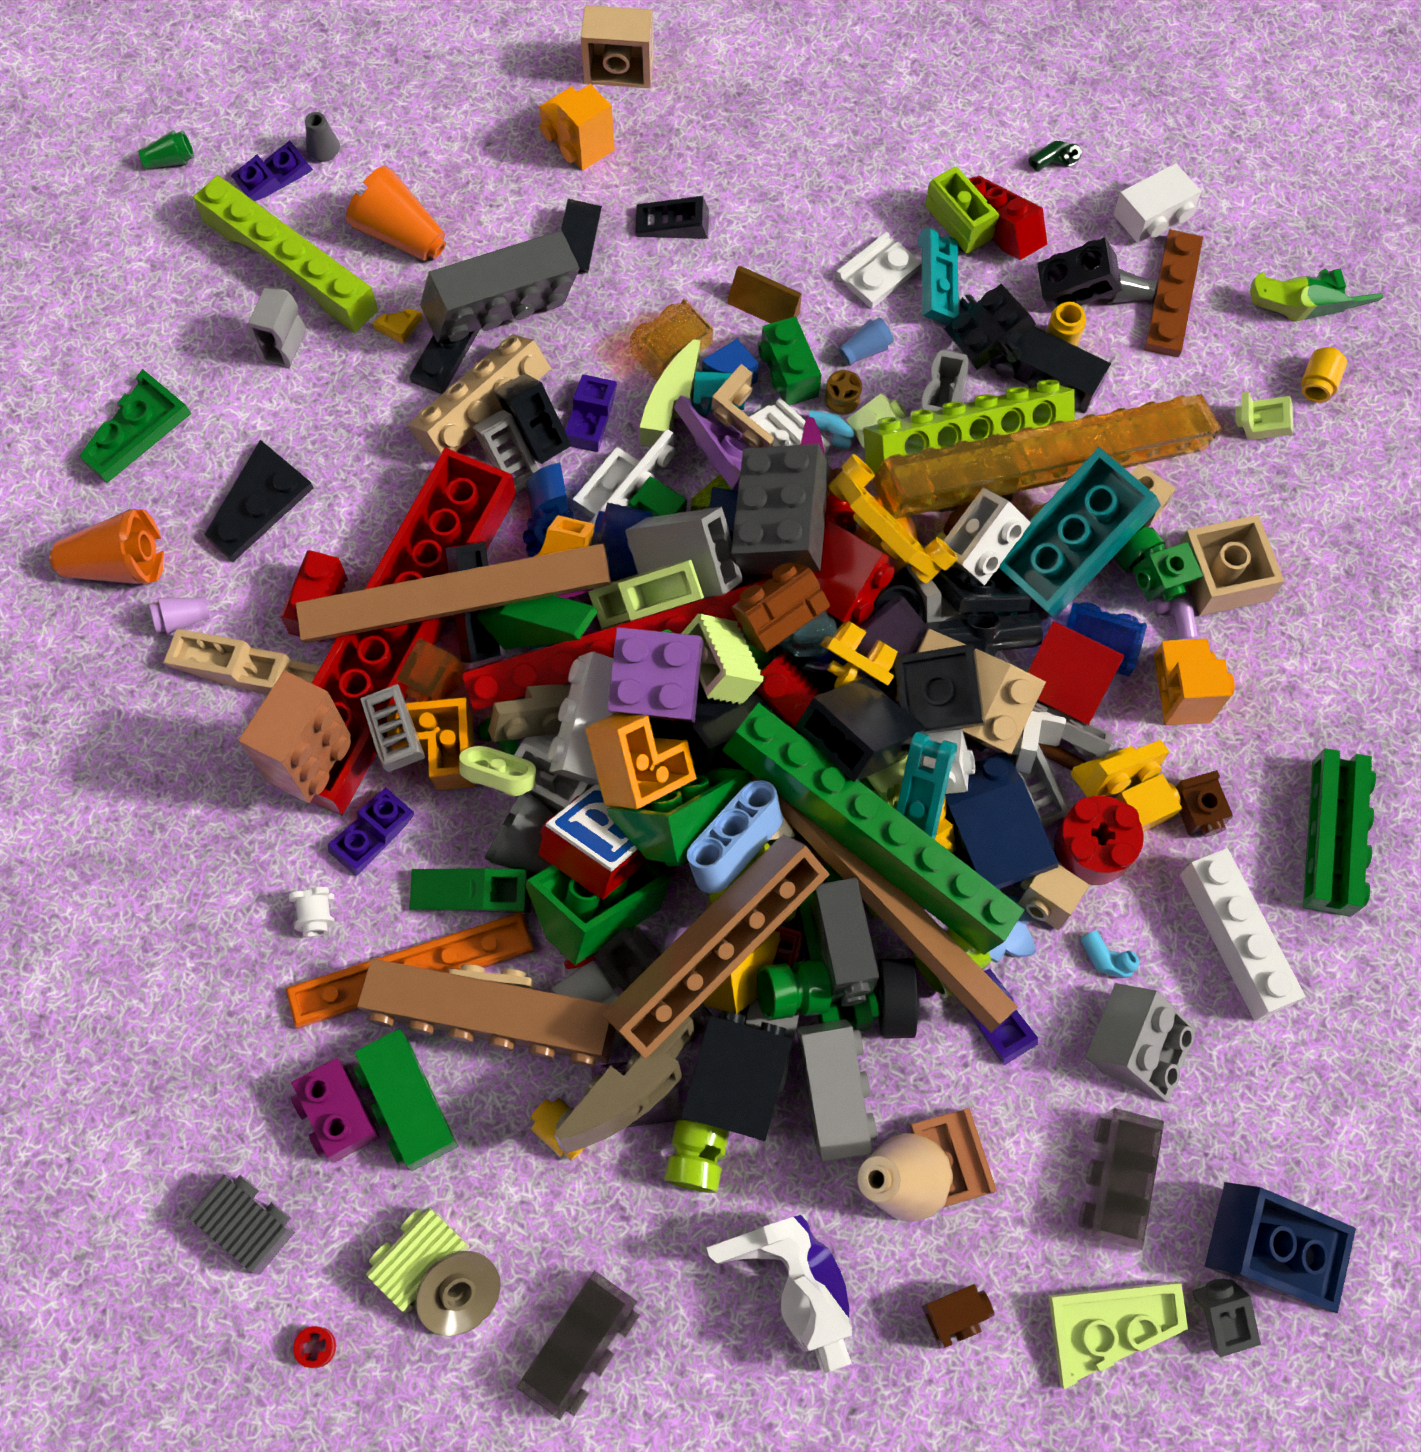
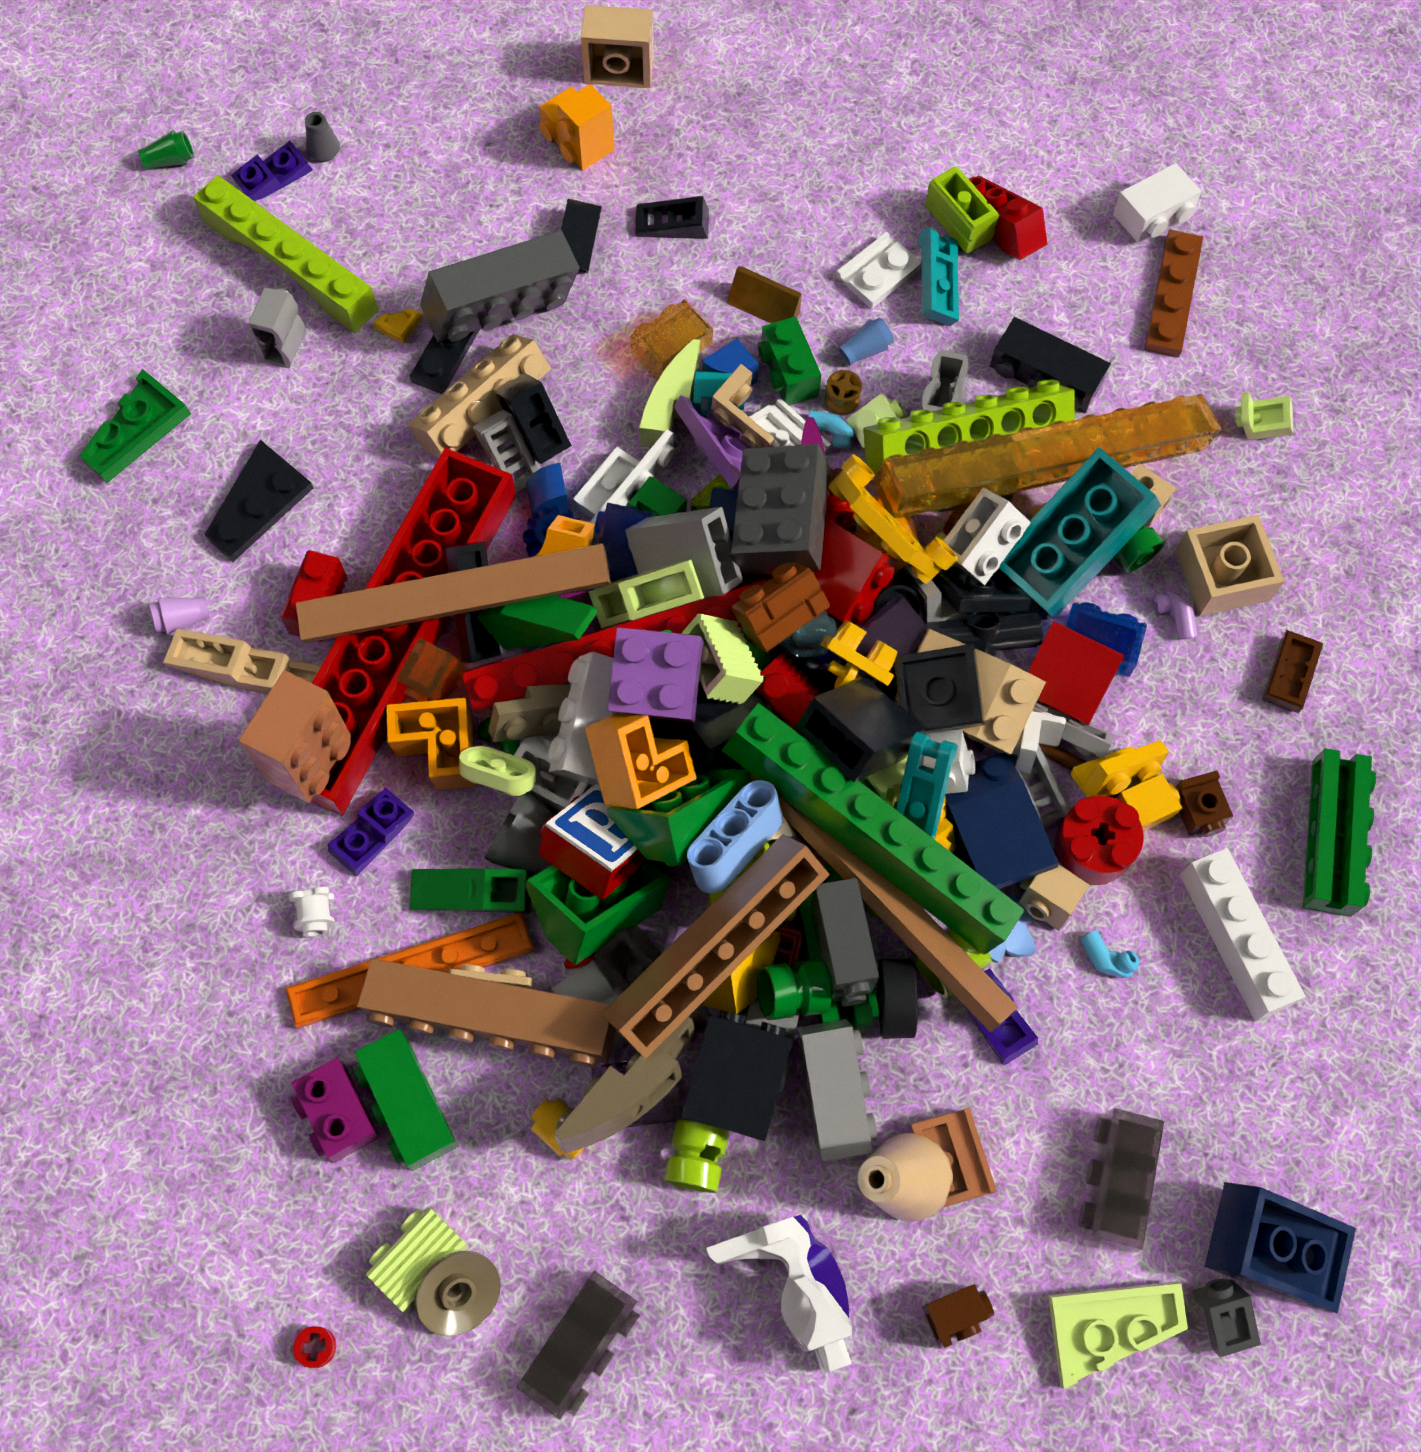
(112, 550): orange cone -> none
(242, 1223): dark grey brick -> none
(395, 216): orange cone -> none
(402, 756): light grey slope -> none
(590, 412): dark purple slope -> none
(990, 326): black plate -> none
(1056, 153): dark green arm -> none
(1067, 322): yellow brick -> none
(1079, 278): black brick -> none
(1134, 289): dark grey cone -> none
(1142, 1040): light grey slope -> none
(1167, 572): green brick -> none
(1191, 681): light orange brick -> none
(1292, 671): none -> reddish brown plate
(1306, 295): animal -> none
(1323, 374): yellow brick -> none

